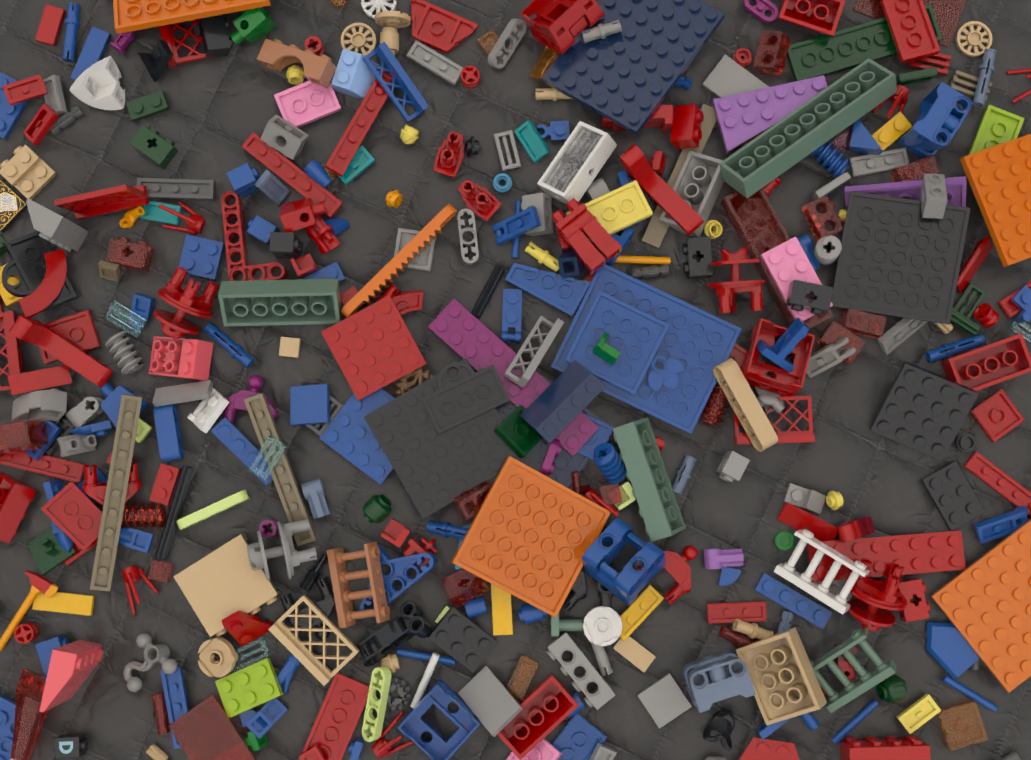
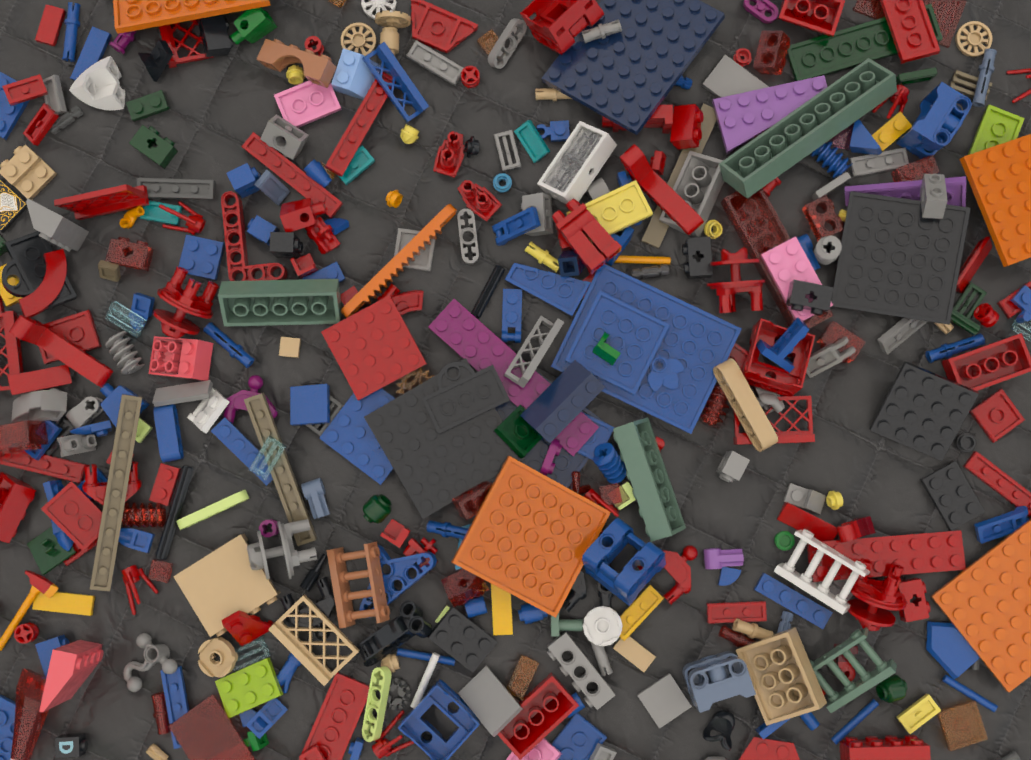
(516, 241): blue bar -> none
(543, 64): clear orange plate -> none
(683, 474): sand blue pin -> none
(863, 323): clear red brick -> none
(946, 58): red tile -> none

